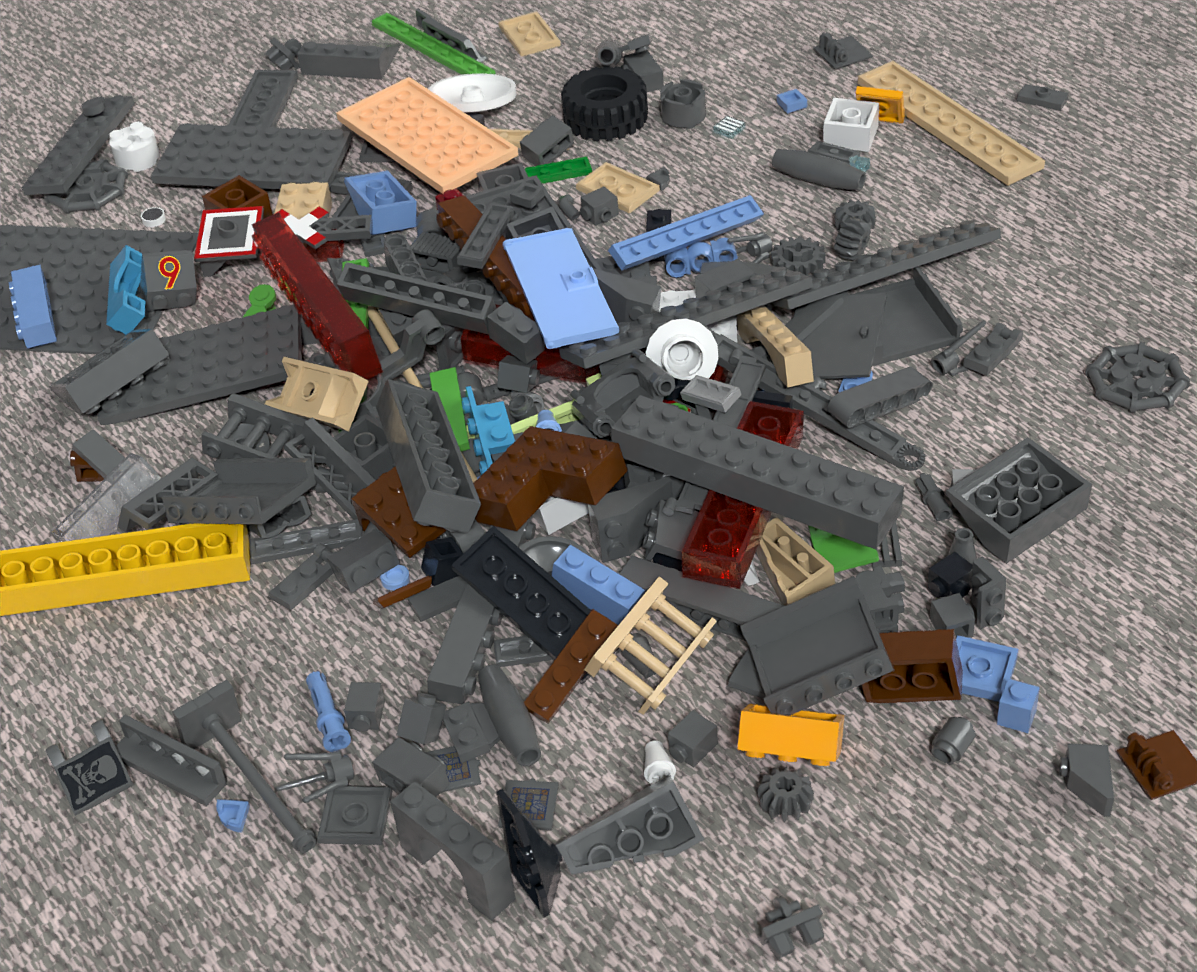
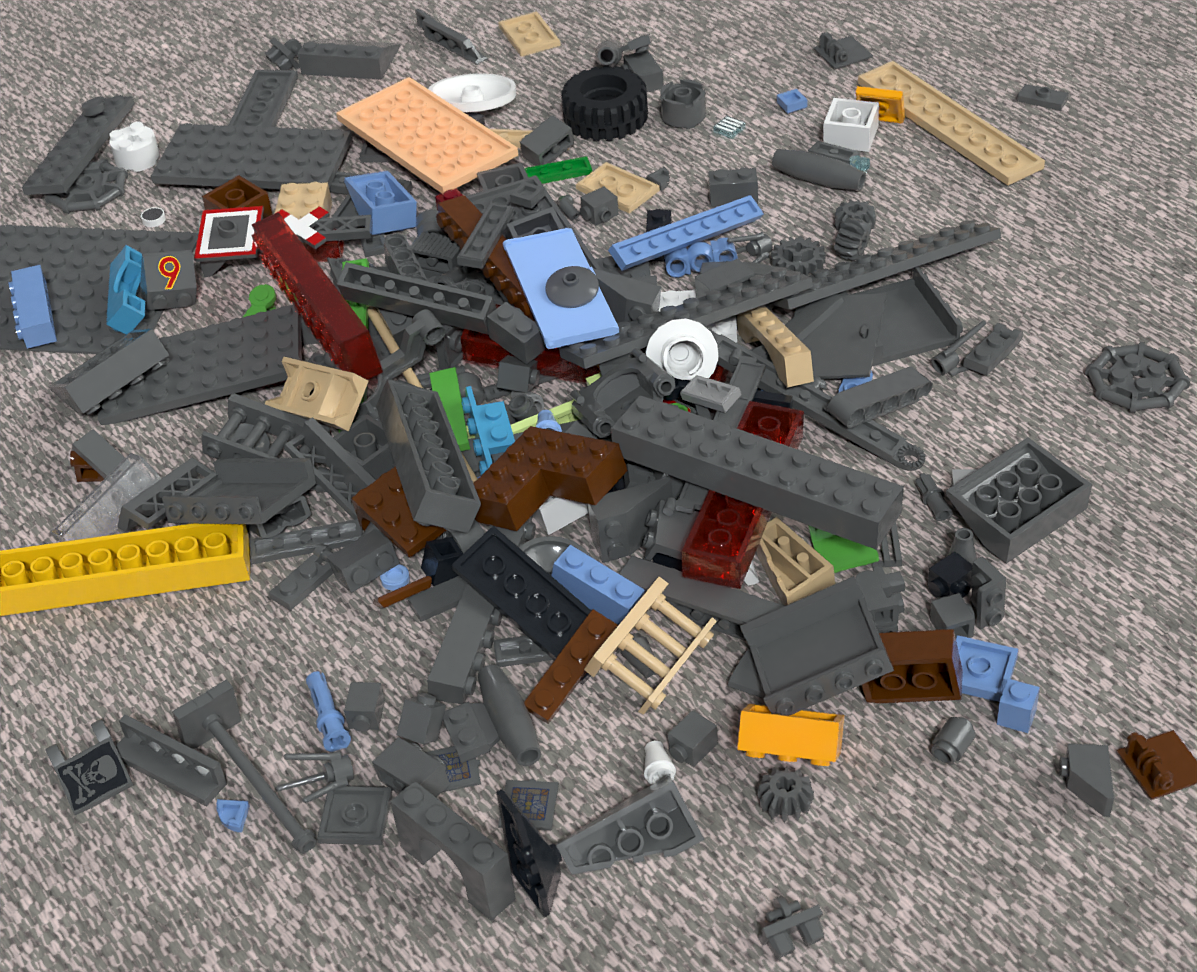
(429, 46): bright green tile -> none
(572, 287): none -> dark grey dish
(732, 185): none -> dark grey brick

